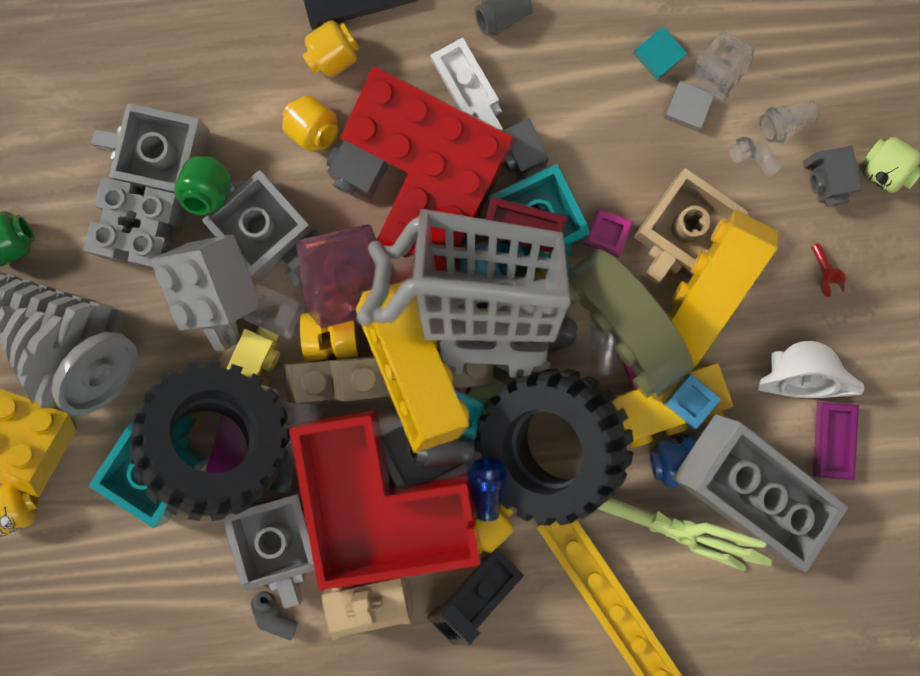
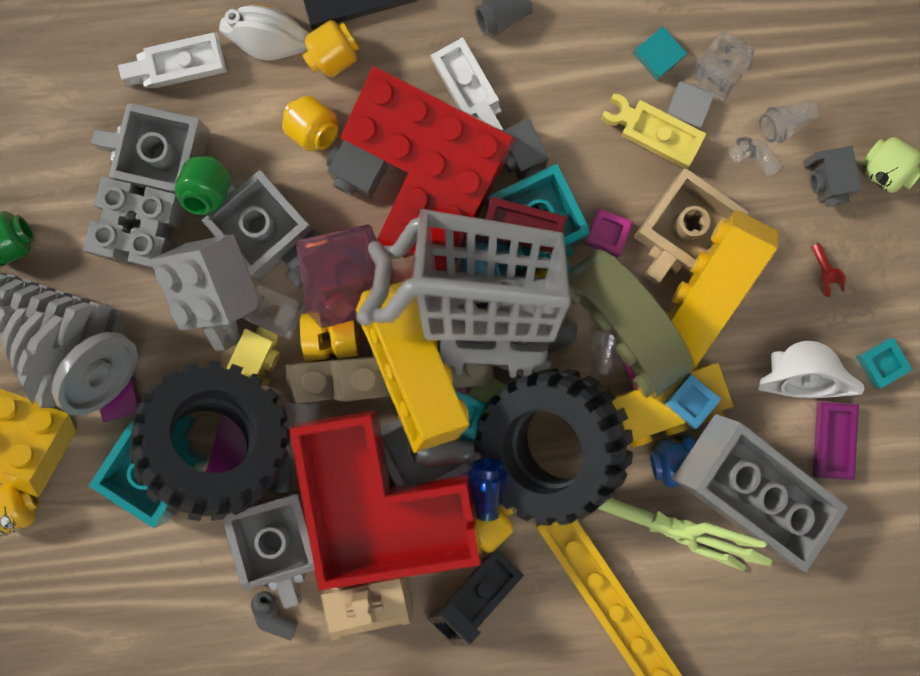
(123, 405): none -> magenta tile
(175, 62): none -> white hinge
(264, 31): none -> white hat
(656, 131): none -> light yellow plate
(884, 363): none -> teal tile

